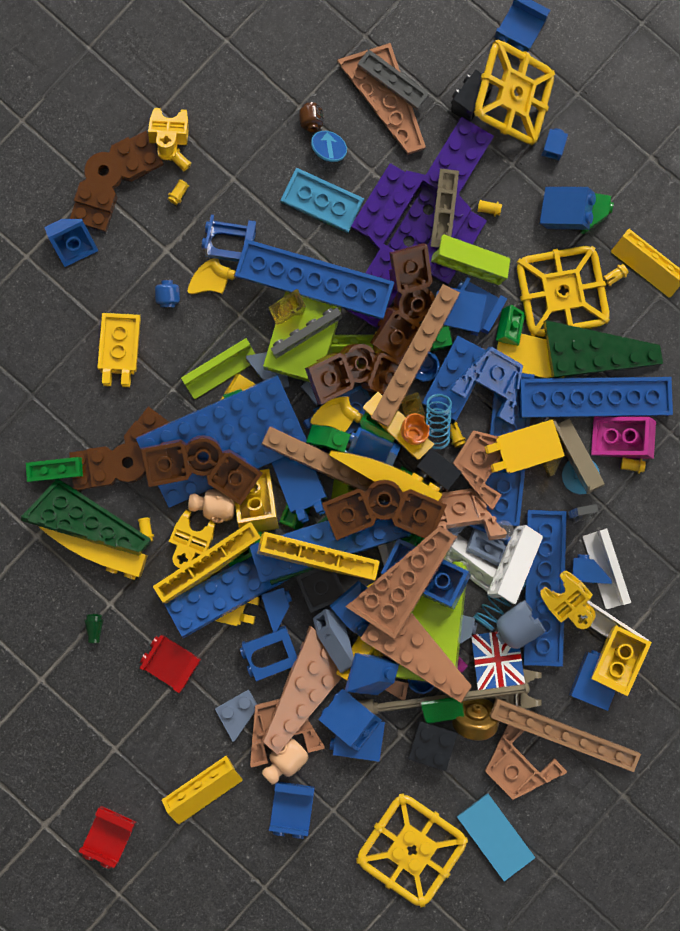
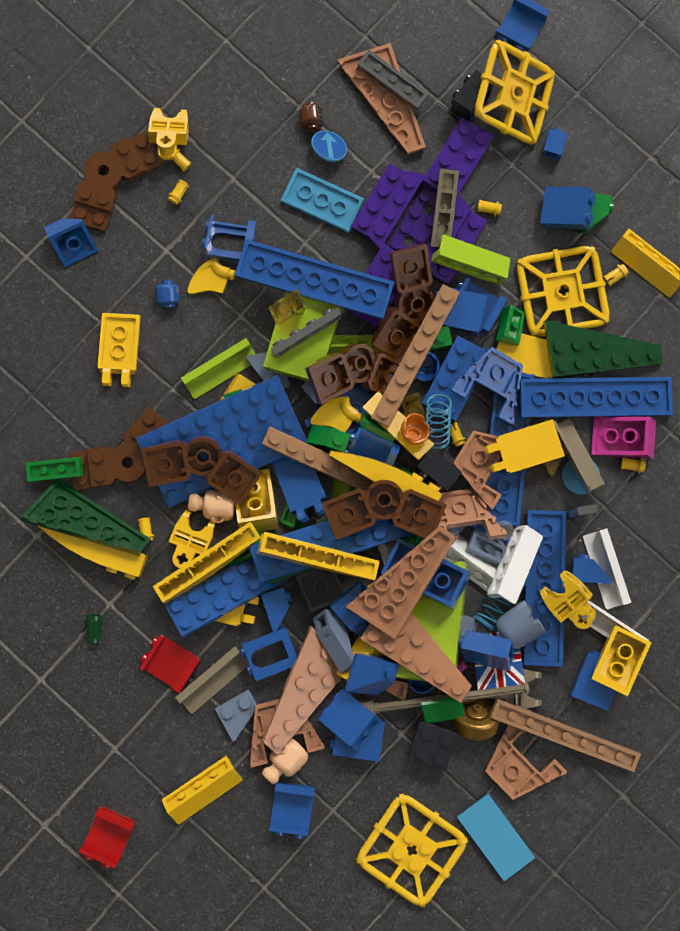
(213, 680): none -> dark tan panel
(487, 650): none -> blue brick

